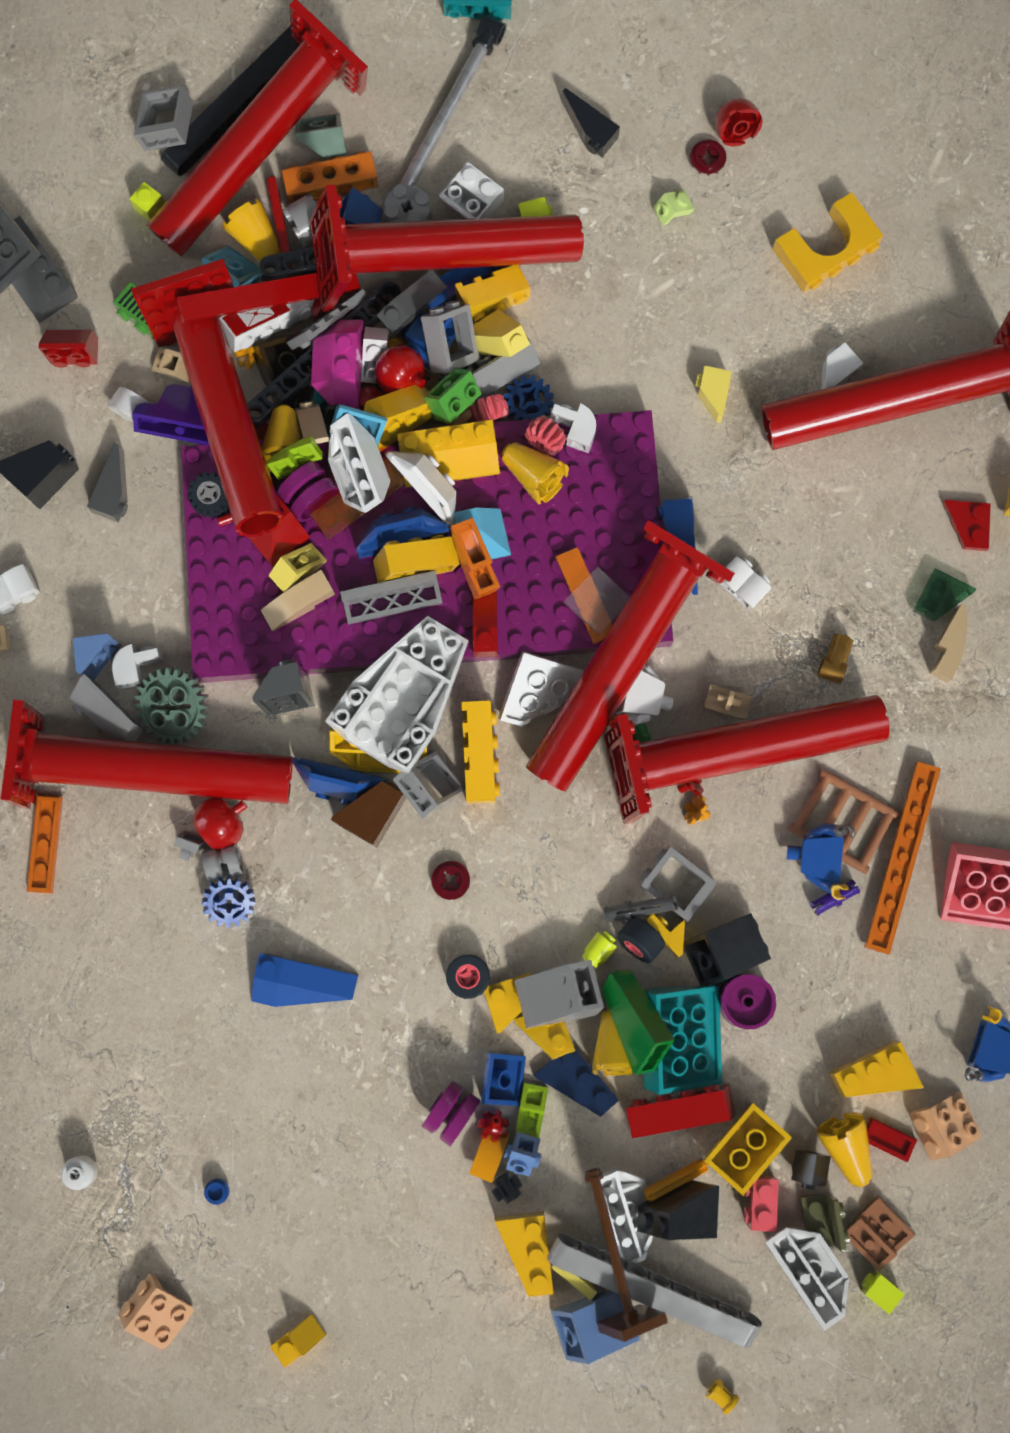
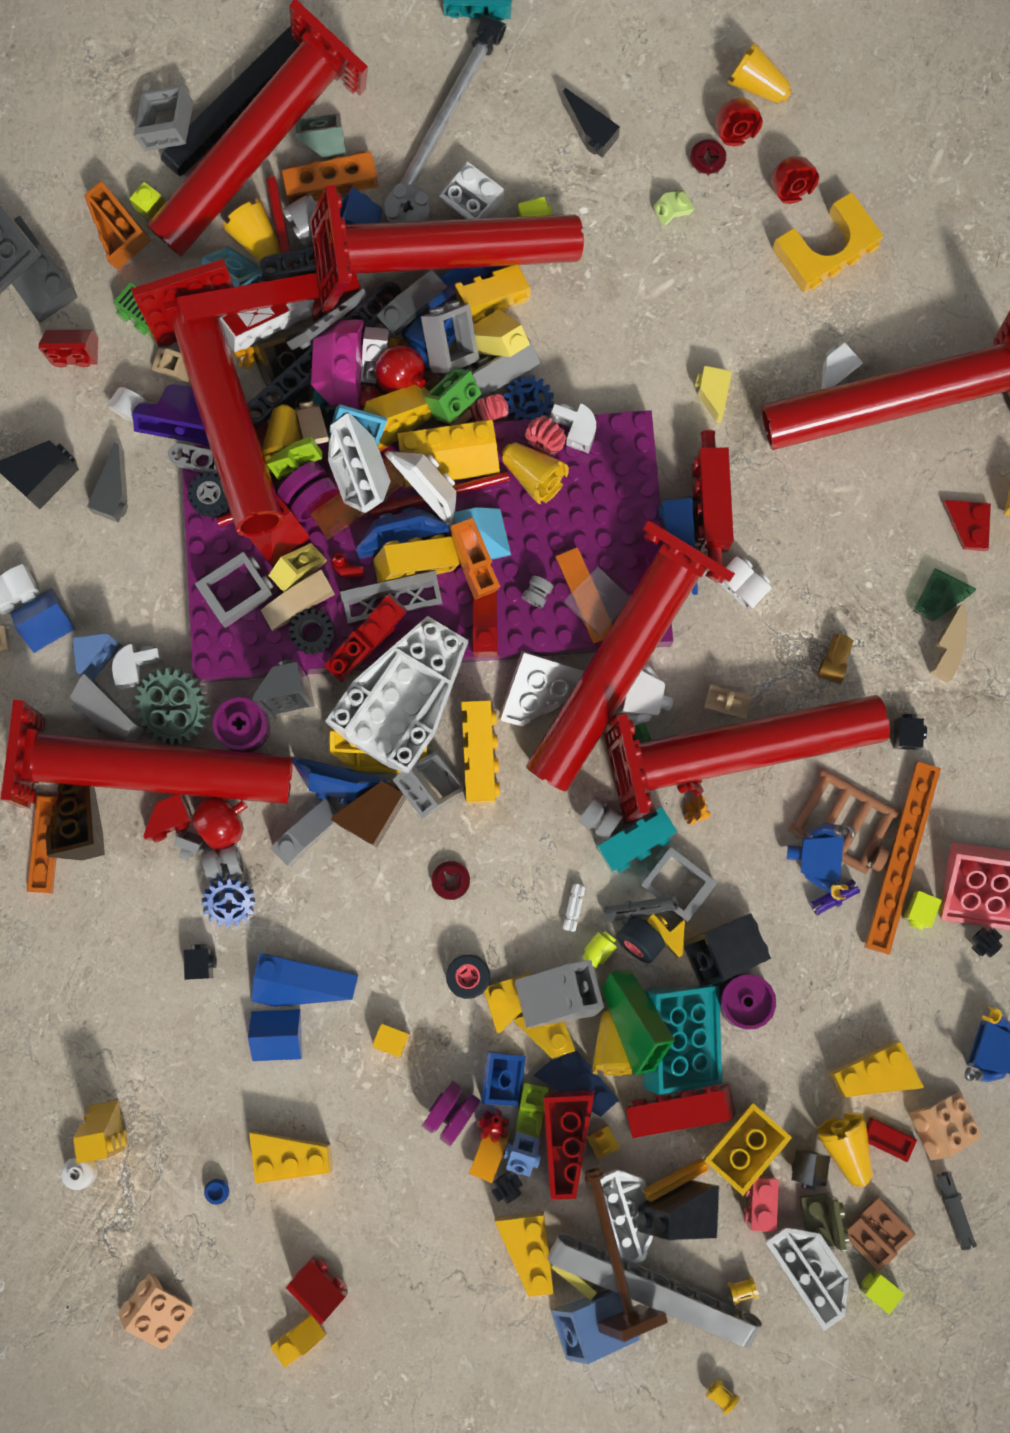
(42, 621): none -> blue slope
(75, 825): none -> dark brown wedge
(101, 1134): none -> yellow wedge
(116, 226): none -> orange wedge
(168, 816): none -> red slope
(184, 462): none -> light grey beam
(199, 962): none -> black brick
(231, 715): none -> magenta wheel
(246, 606): none -> light grey window
(275, 1035): none -> blue slope
(284, 1157): none -> yellow wedge
(304, 833): none -> light grey slope
(306, 618): none -> black tyre
(317, 1289): none -> red slope
(344, 569): none -> red arm
(367, 638): none -> red slope
(390, 1040): none -> yellow panel
(393, 506): none -> red bar
(537, 591): none -> light grey wheel
(566, 1135): none -> red wedge
(574, 907): none -> white axle
(600, 818): none -> light grey wheel
(603, 1142): none -> yellow tile
(637, 840): none -> teal wedge
(713, 498): none -> red brick
(743, 1290): none -> yellow bush
(760, 76): none -> yellow cone
(794, 178): none -> red cylinder
(879, 859): none -> nougat tile
(909, 732): none -> black brick
(921, 910): none -> neon yellow brick
(952, 1200): none -> dark grey pin
(987, 942): none -> black gear

